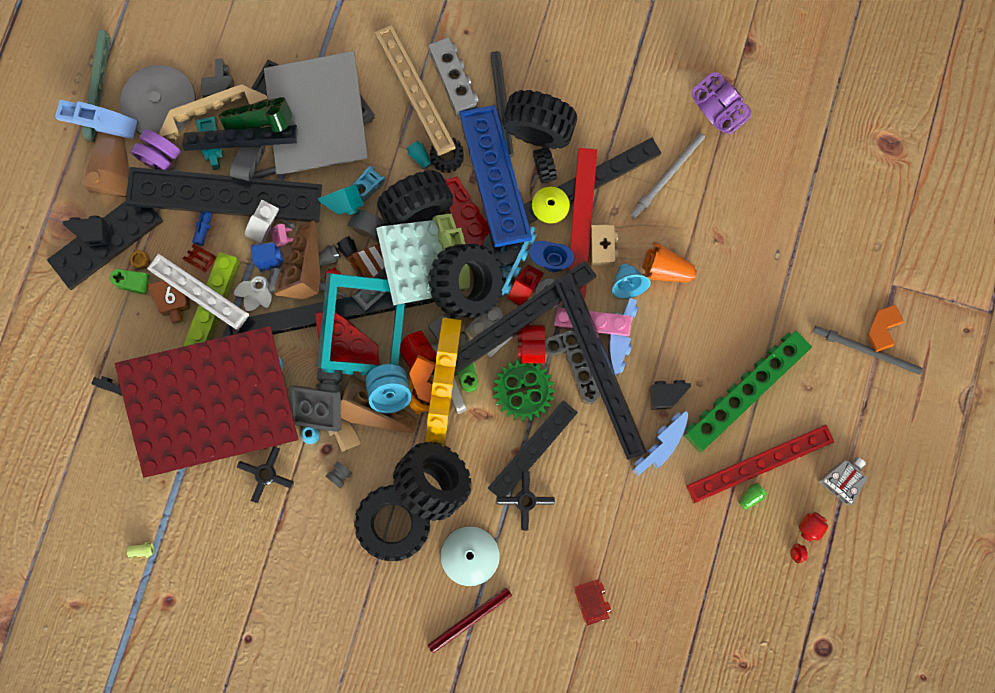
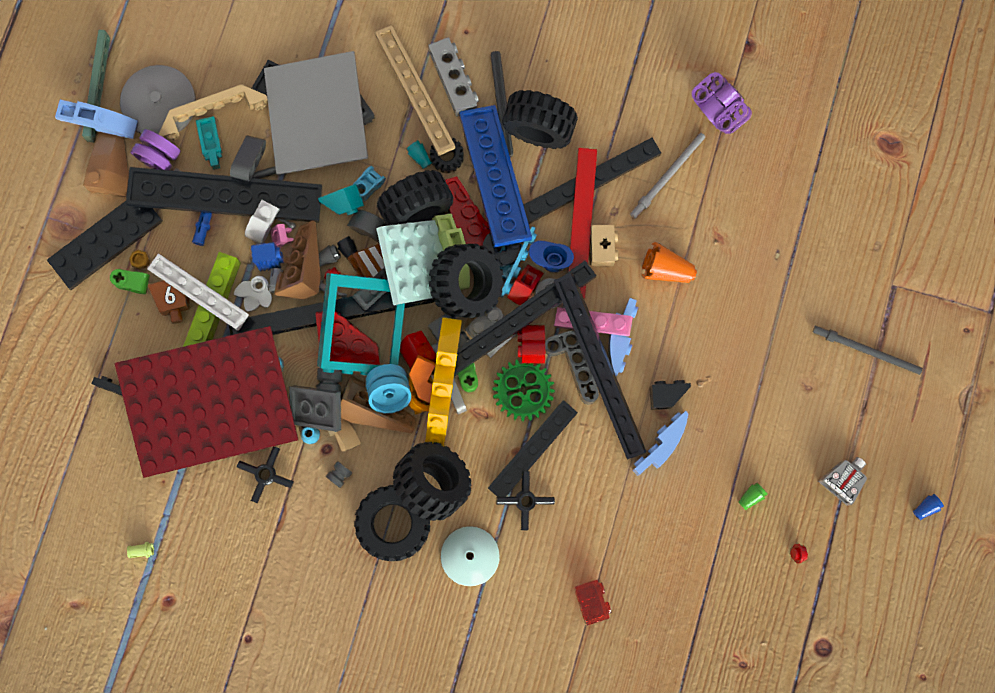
(90, 231): black slope -> none
(193, 254): clear red tile -> none
(216, 84): dark grey brick -> none
(238, 138): black plate -> none
(265, 113): dark green beam -> none
(469, 620): dark red axle -> none
(544, 164): black tyre -> none
(548, 213): neon yellow dish -> none
(629, 282): medium azure hat -> none
(760, 464): red tile -> none
(798, 348): green brick -> none
(813, 526): red head -> none
(879, 334): orange tile -> none
(928, 507): none -> blue cone

